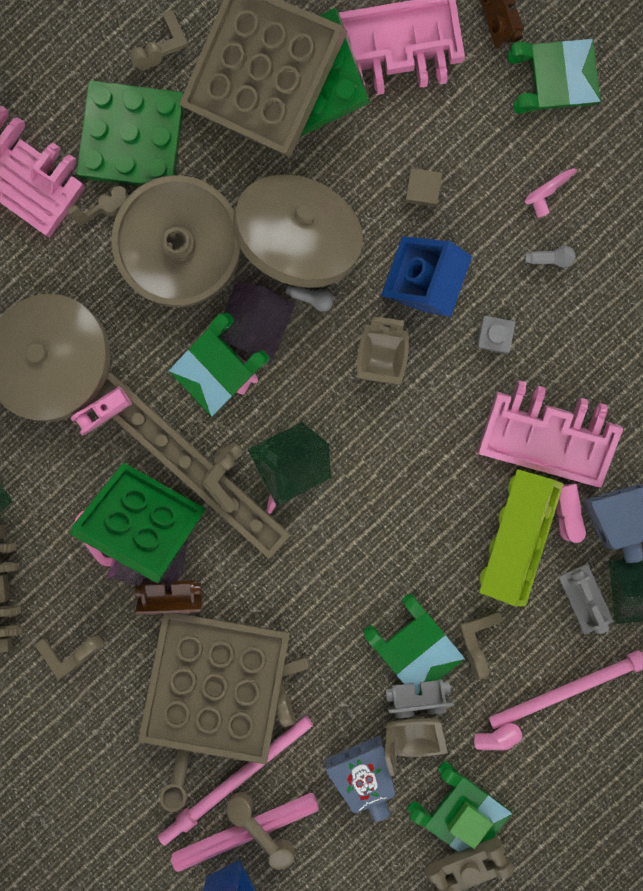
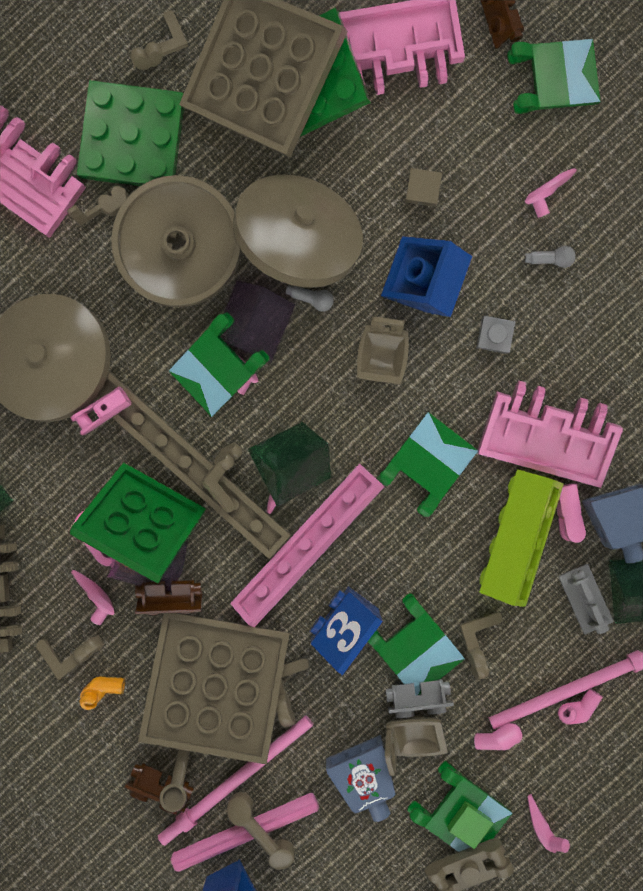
(96, 595): none -> bright pink bar
(97, 688): none -> light orange arm
(147, 785): none -> reddish brown hinge
(306, 545): none -> bright pink plate
(345, 629): none -> blue slope
(432, 459): none -> green flag
(543, 830): none -> bright pink bar
(581, 710): none -> bright pink arm

